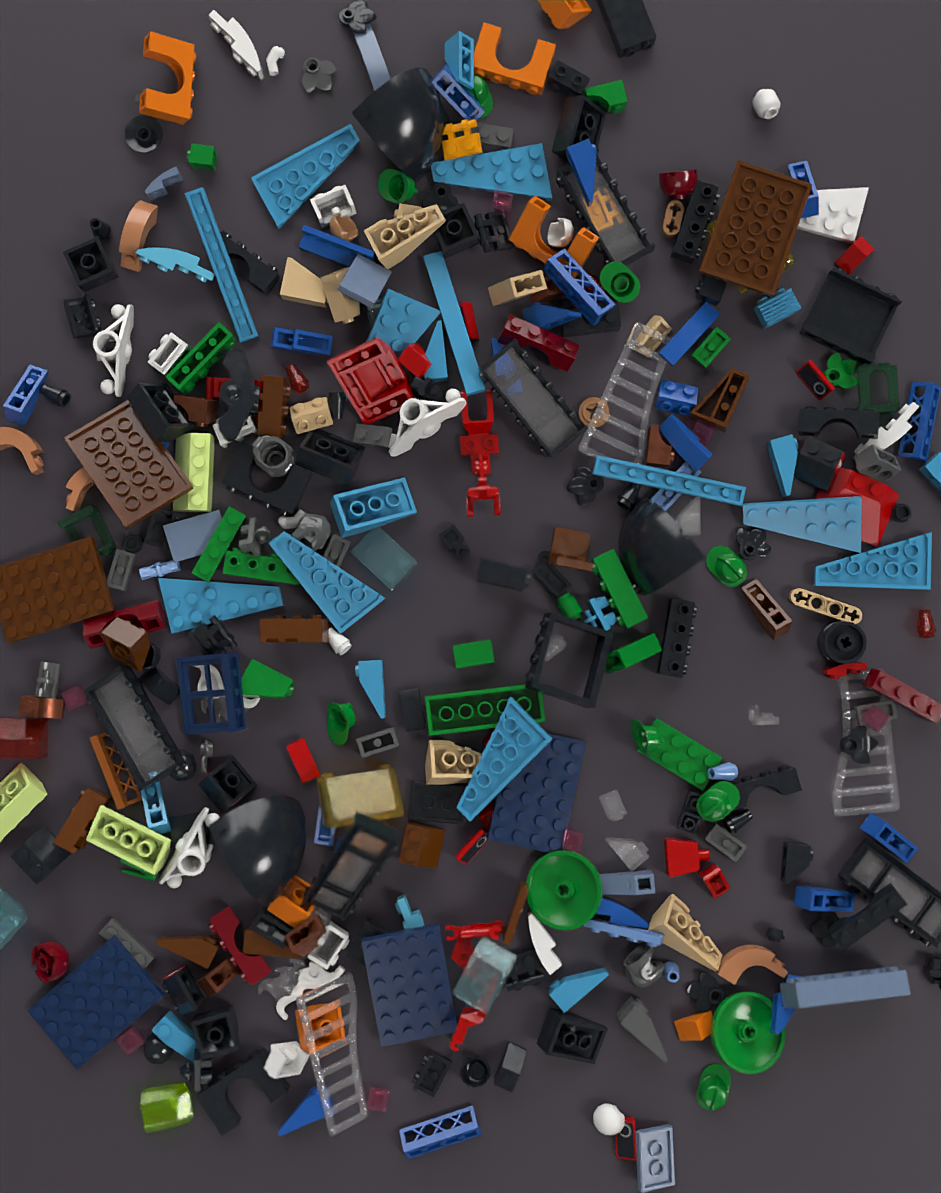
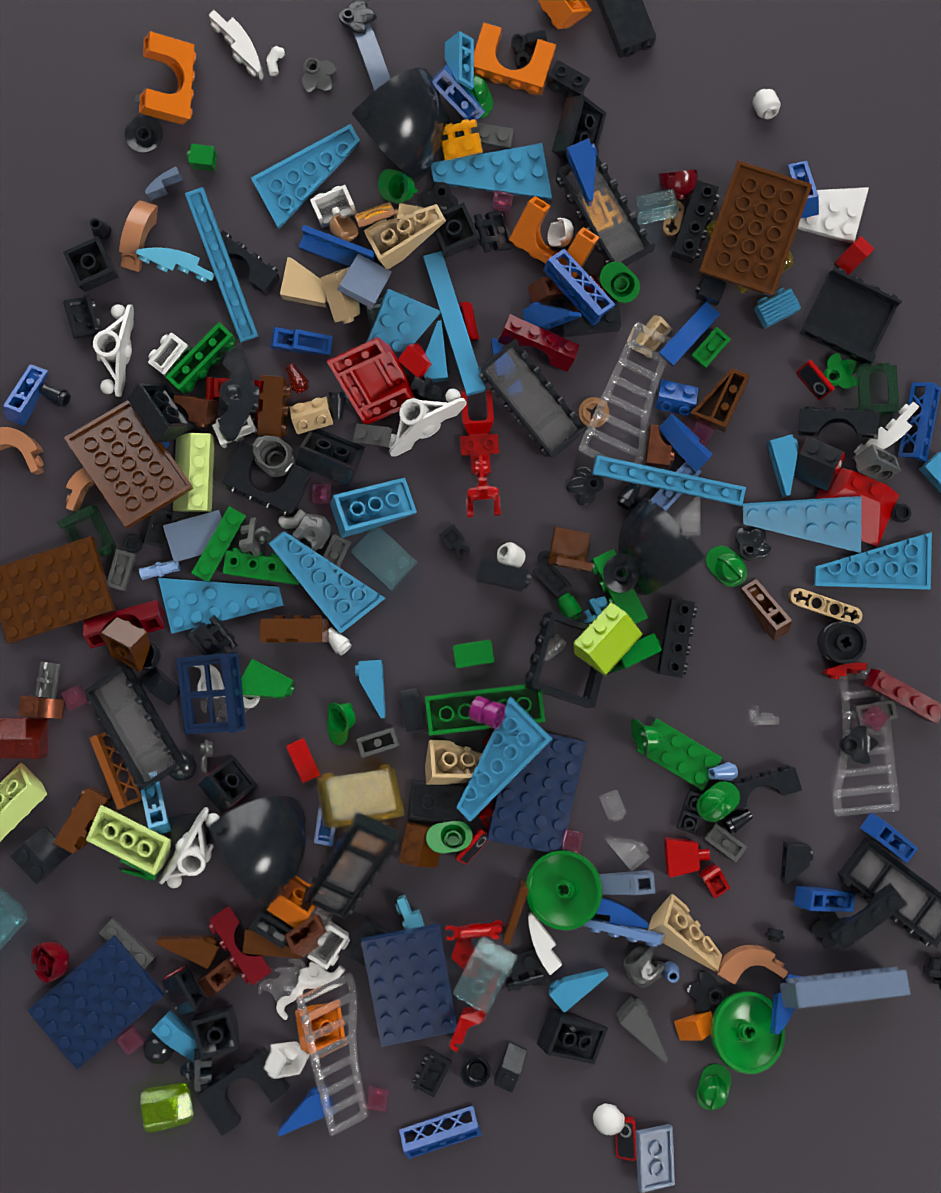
(321, 493): none -> clear pink plate
(374, 214): none -> nougat slope
(449, 837): none -> green piece
(488, 712): none -> magenta wheel
(511, 554): none -> white head
(517, 287): tan slope -> none
(520, 42): none -> black bar
(607, 639): none -> lime slope
(608, 95): green arch -> none
(613, 573): none -> black dish
(657, 206): none -> clear light blue panel
(926, 625): clear red cone -> none

